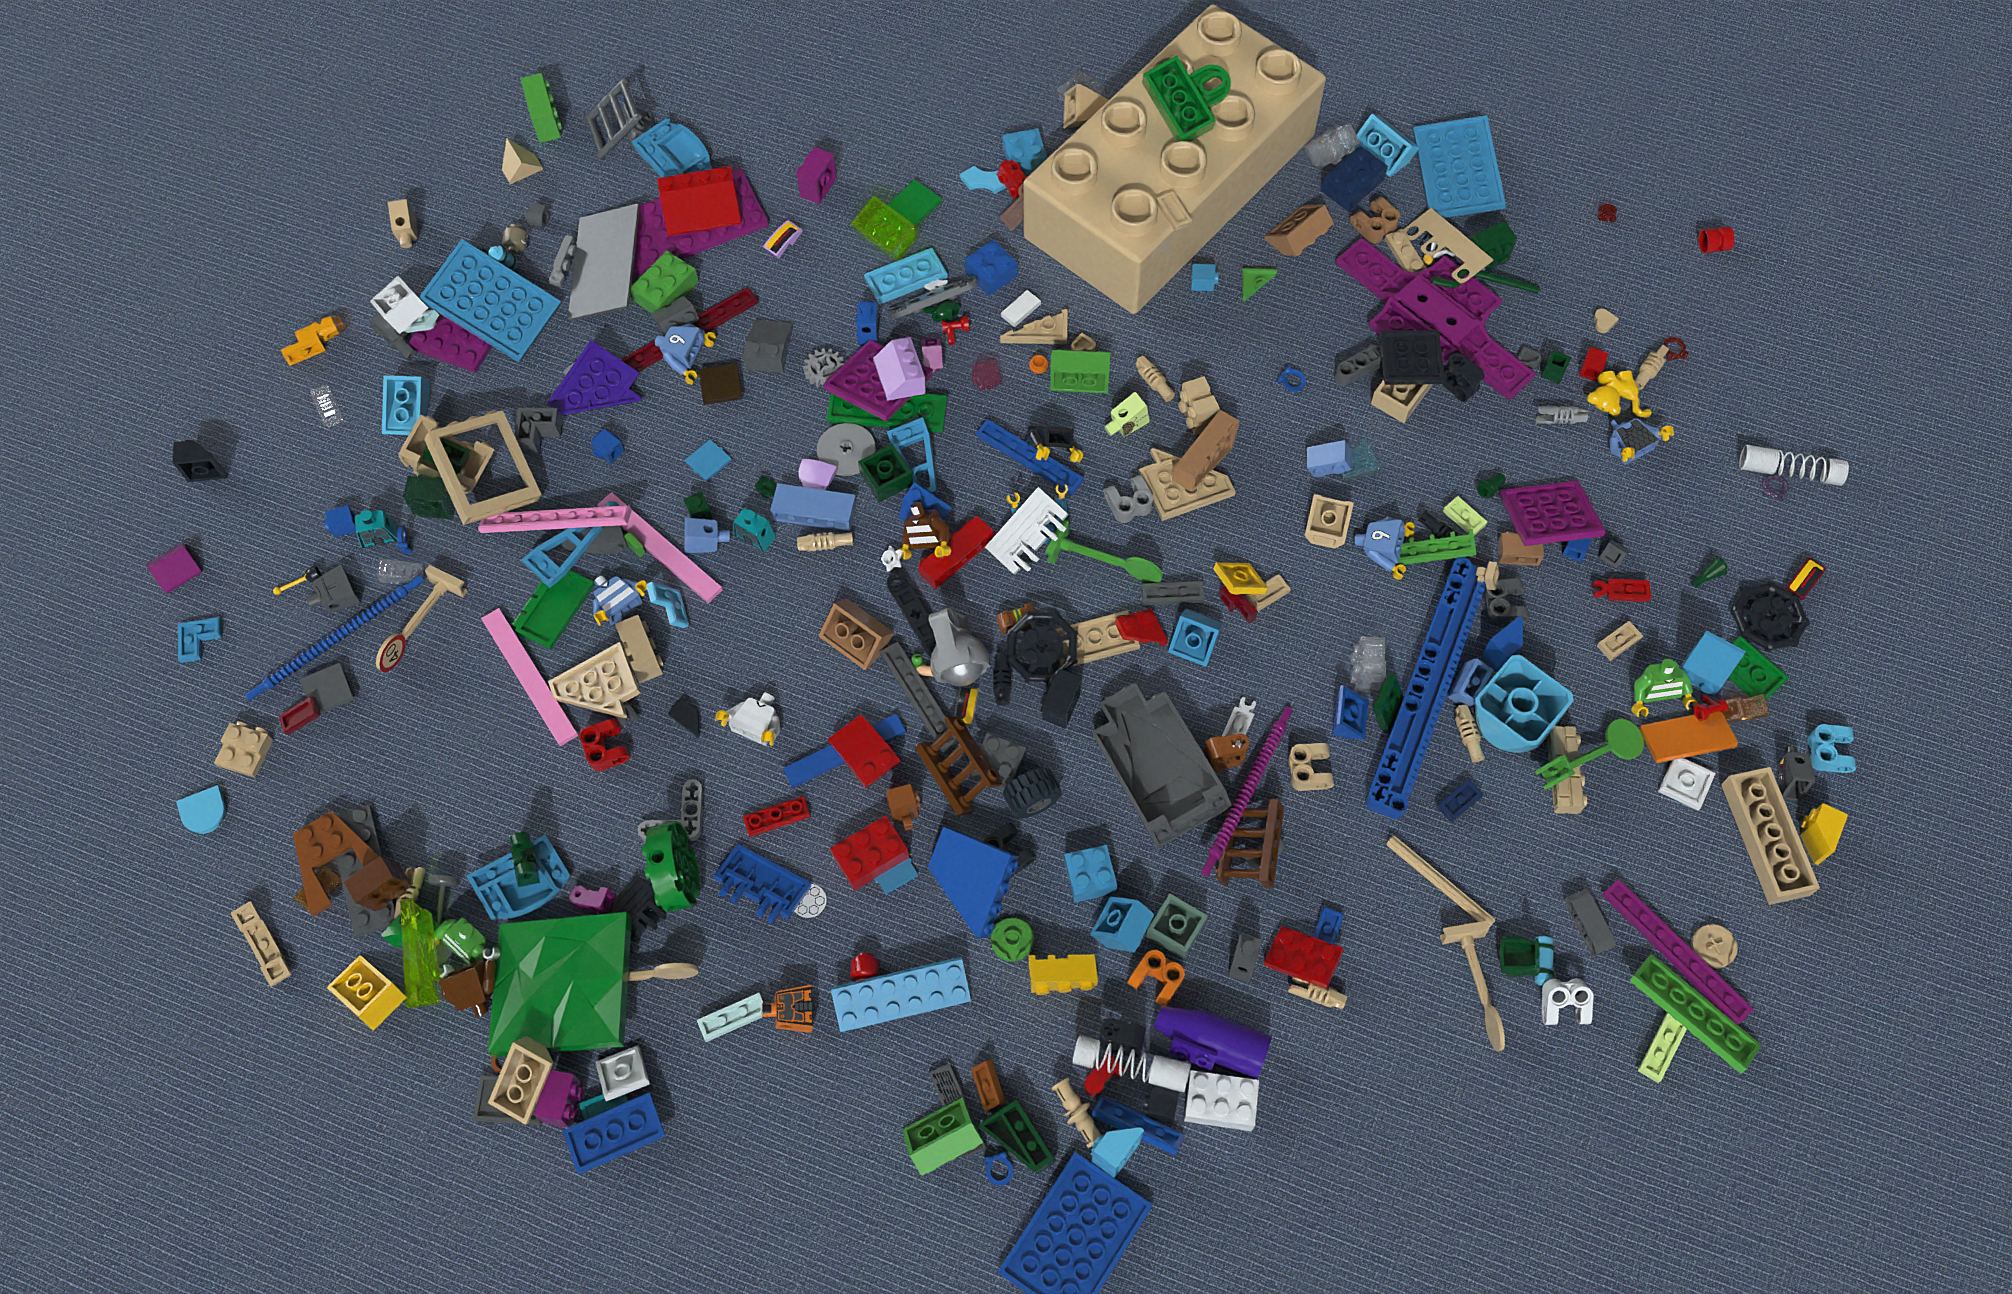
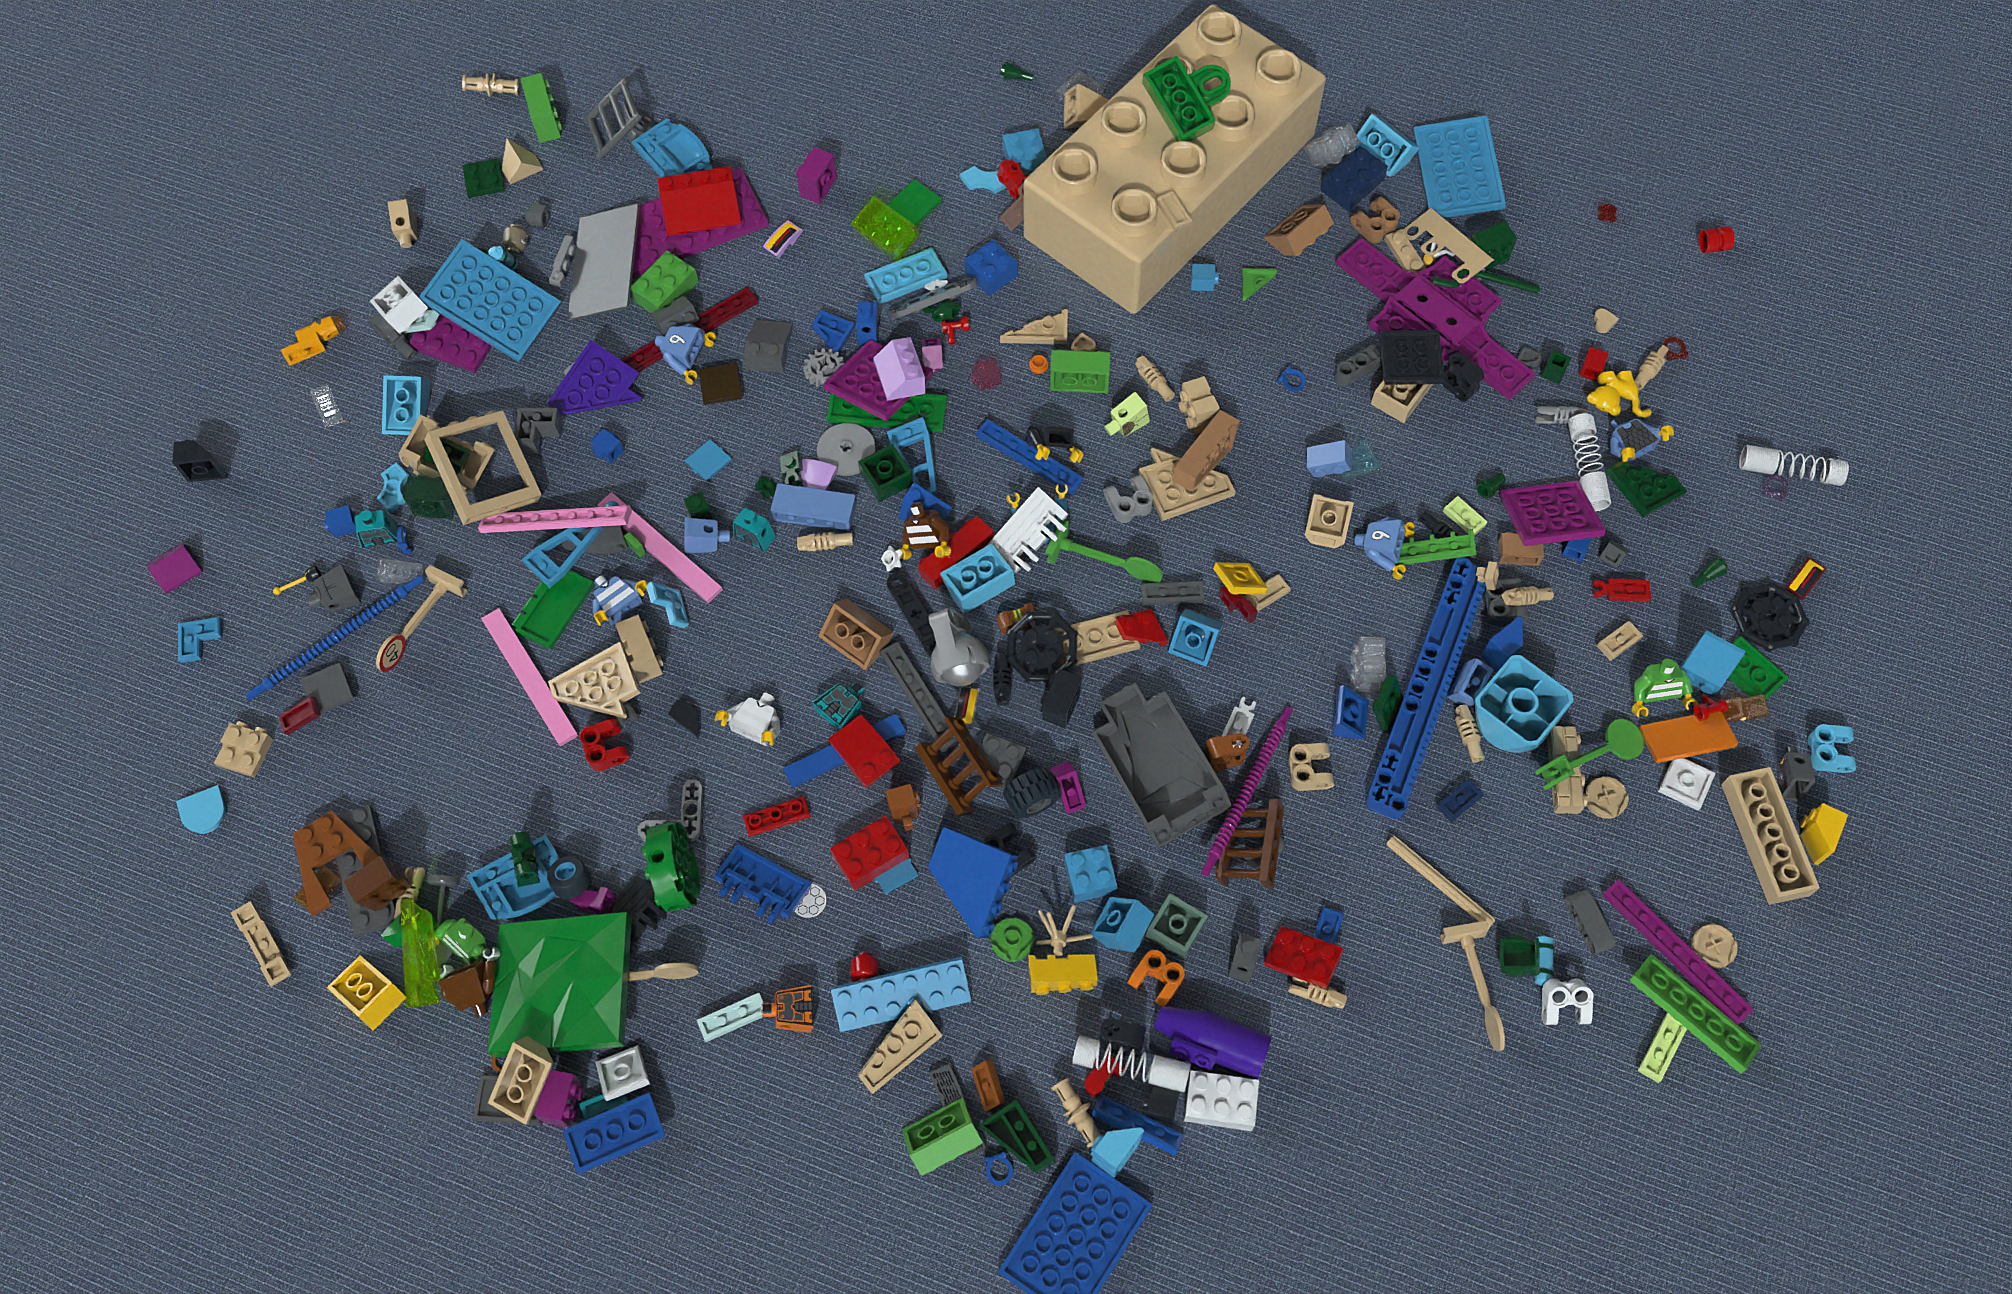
(394, 480): none -> medium azure tile
(483, 178): none -> dark green plate
(490, 85): none -> tan piece
(568, 877): none -> black wheel
(790, 466): none -> plate
(833, 330): none -> blue wing
(839, 704): none -> torso
(901, 1046): none -> tan wing
(920, 666): arm -> none
(978, 578): none -> medium azure slope
(1010, 71): none -> dark green cone
(1020, 308): white tile -> none
(1058, 937): none -> tan plant
(1068, 781): none -> magenta slope
(1526, 595): none -> tan hinge
(1593, 483): none -> white piece
(1606, 797): none -> tan tile
(1644, 487): none -> dark green plate

